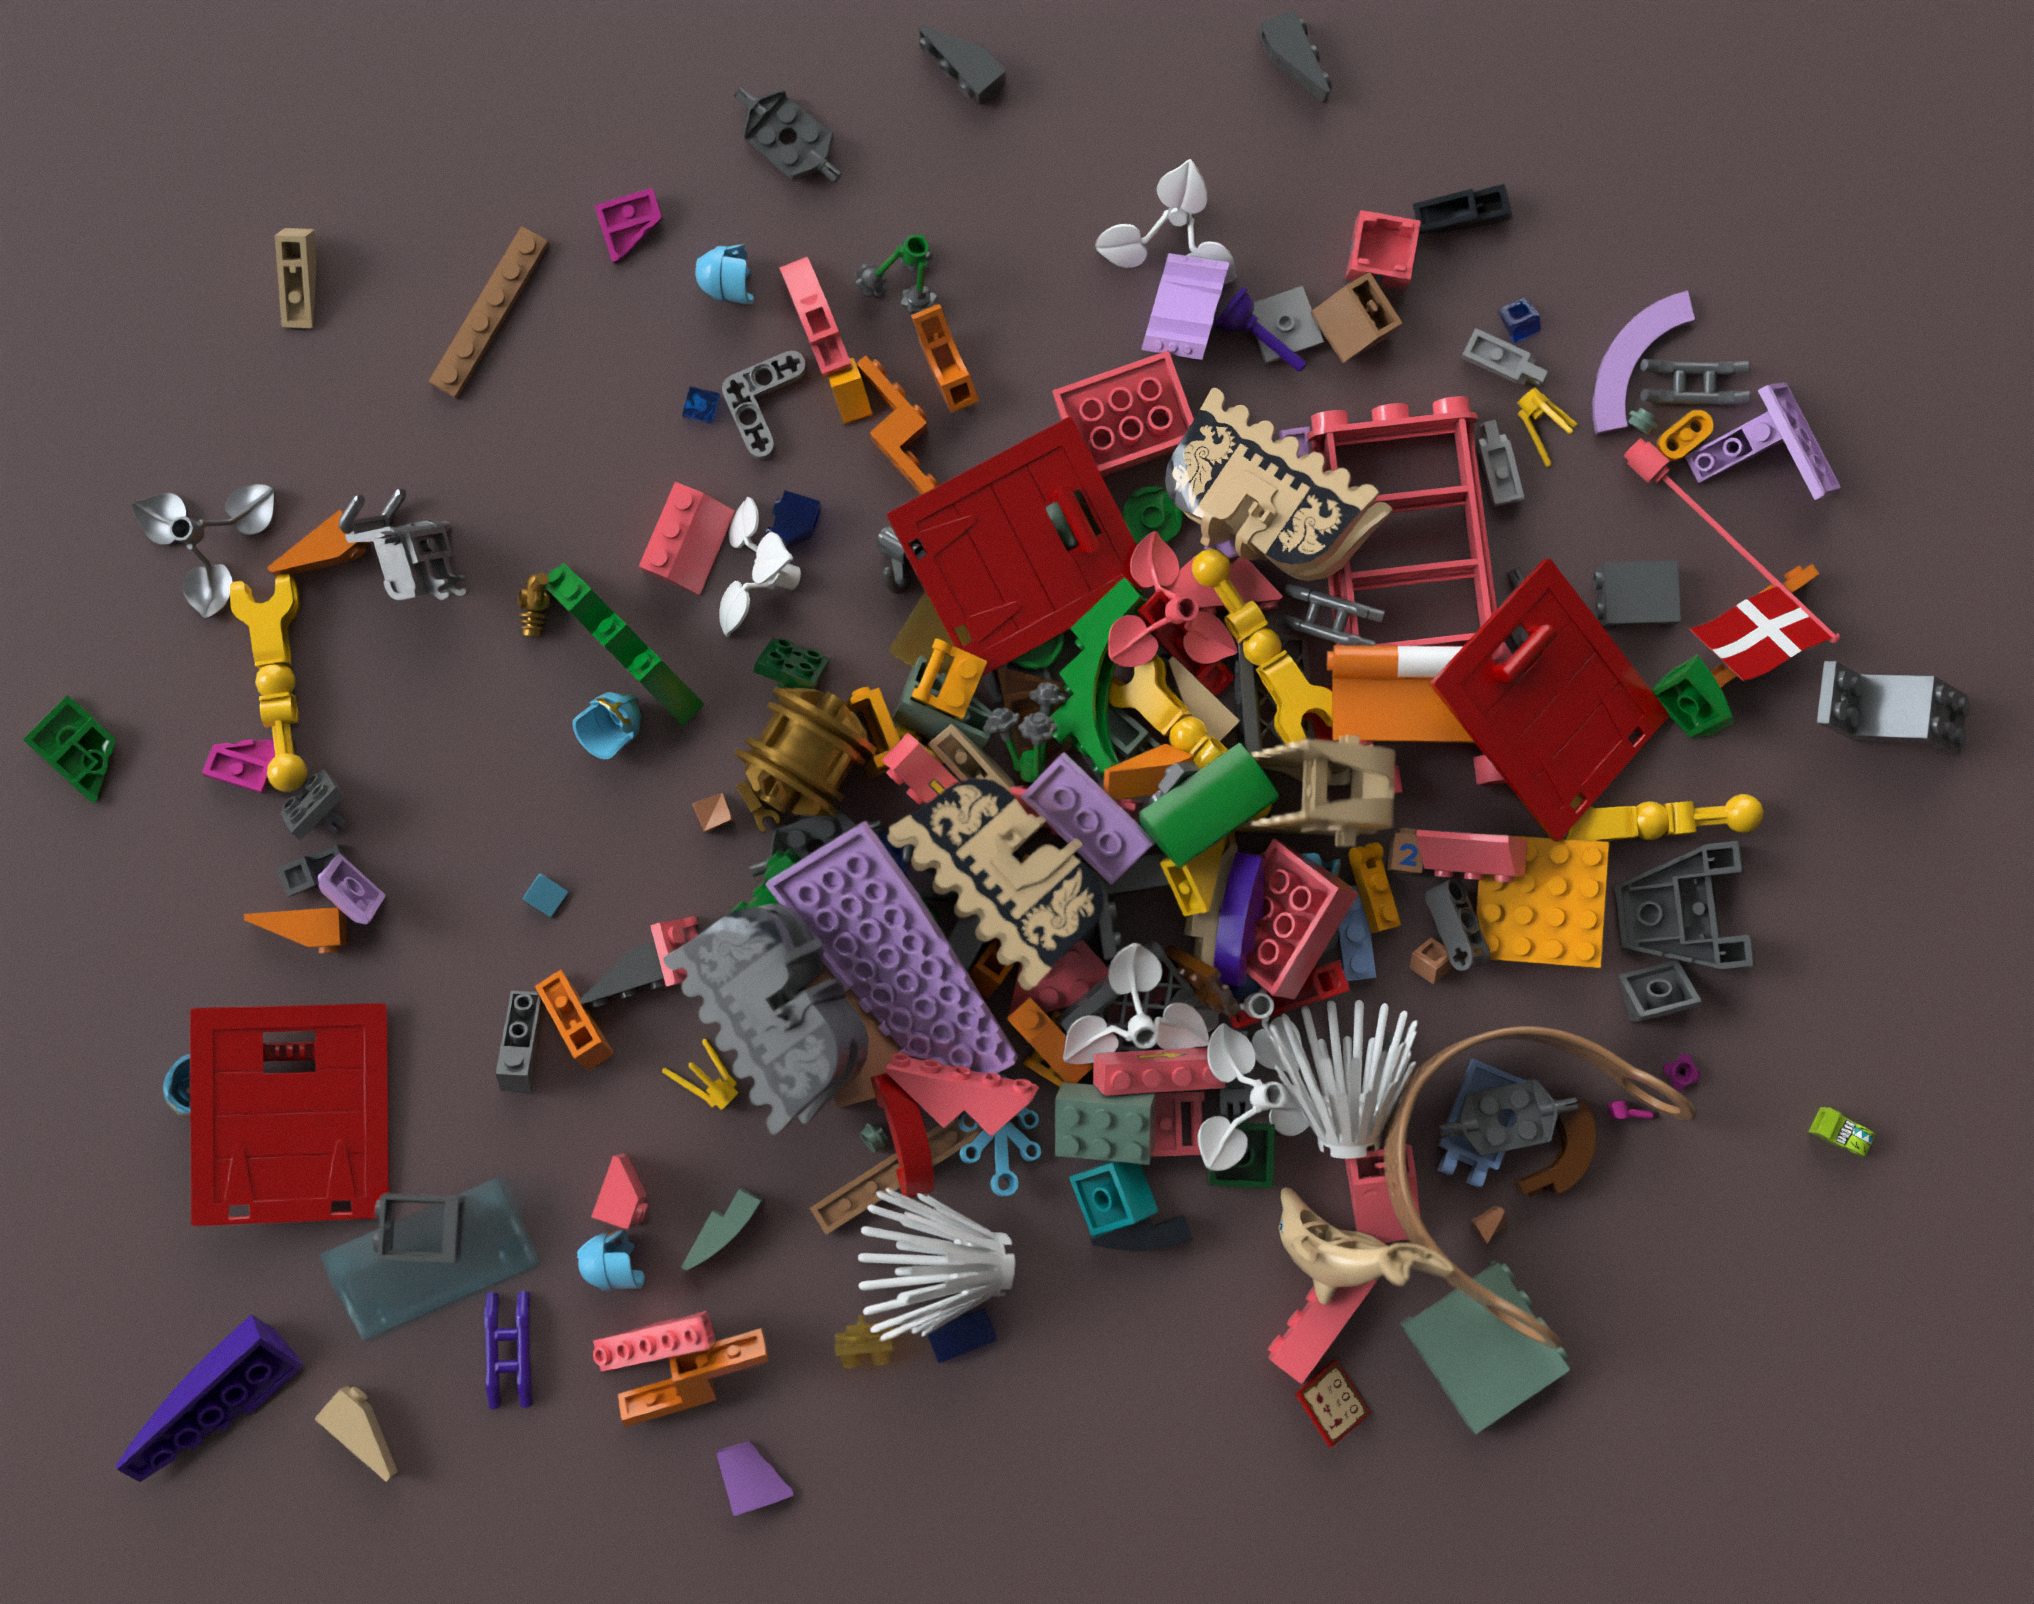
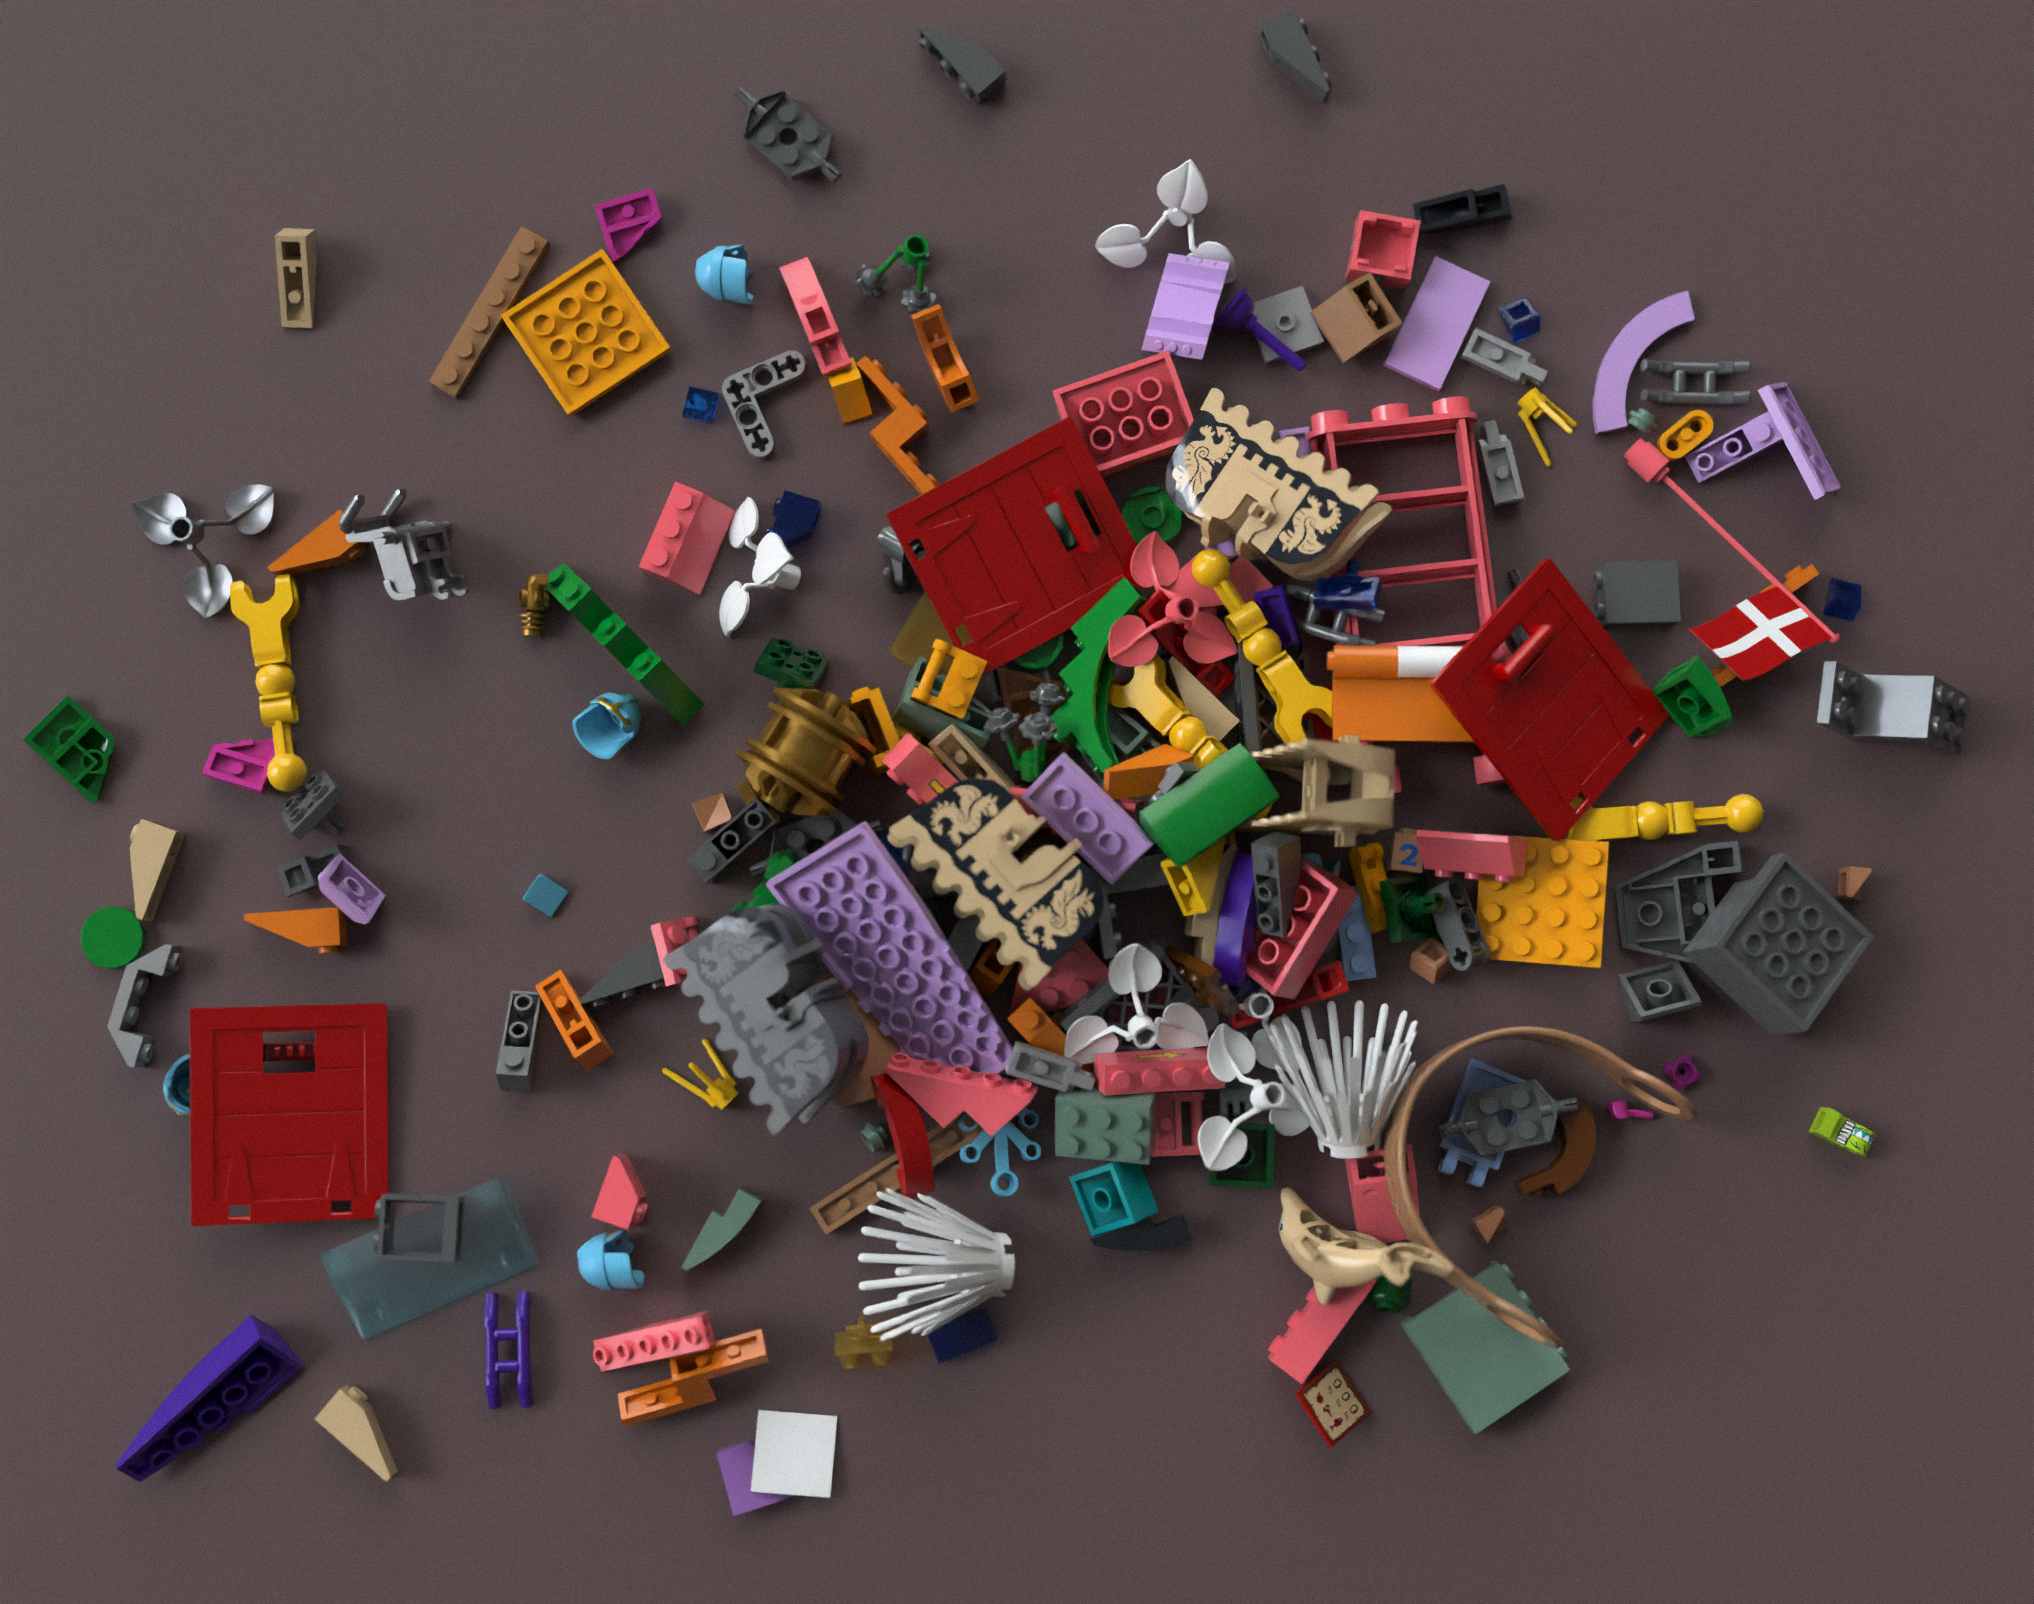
(113, 937): none -> green tile
(134, 1046): none -> light grey slope
(152, 860): none -> tan slope
(586, 332): none -> light orange plate
(731, 842): none -> dark grey slope
(794, 1453): none -> white sticker
(1047, 1068): none -> light grey hinge
(1276, 879): none -> dark grey slope
(1279, 614): none -> dark purple plate
(1347, 591): none -> clear blue plate
(1390, 1296): none -> dark green head
(1409, 909): none -> dark green plate
(1436, 323): none -> lavender tile
(1779, 946): none -> dark grey piece
(1842, 599): none -> clear blue slope
(1851, 882): none -> nougat slope

